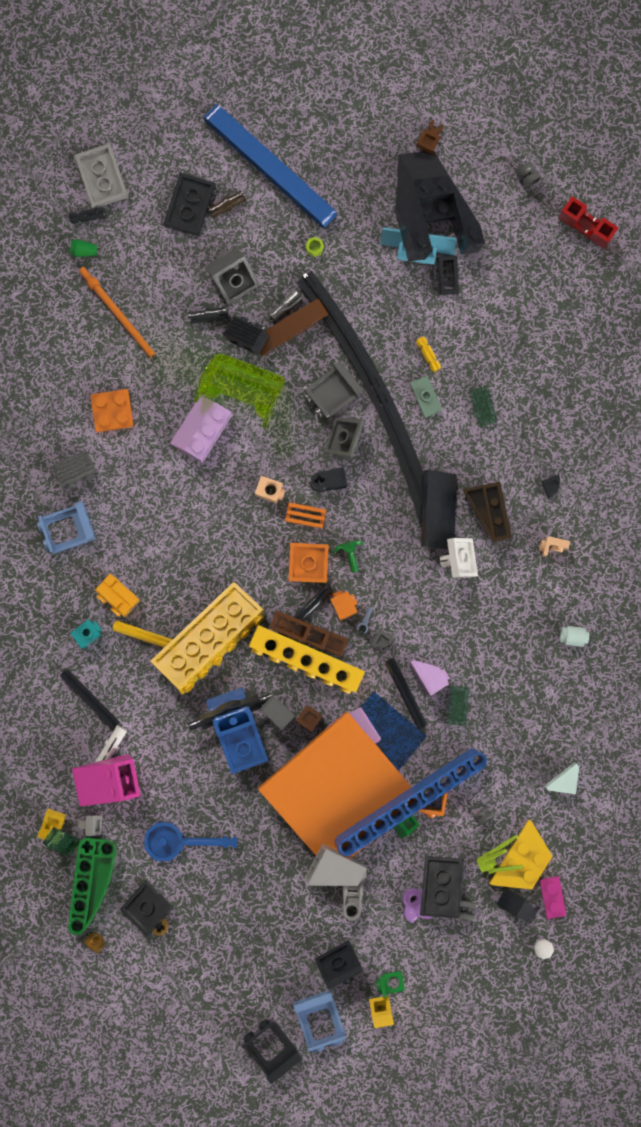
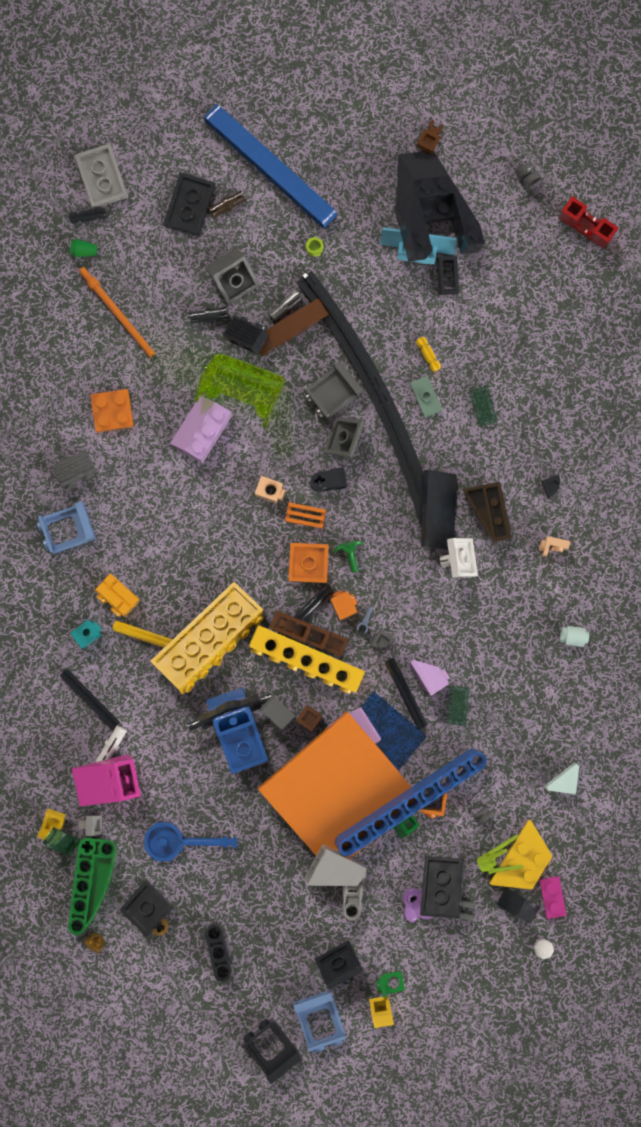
(217, 962): none -> black beam

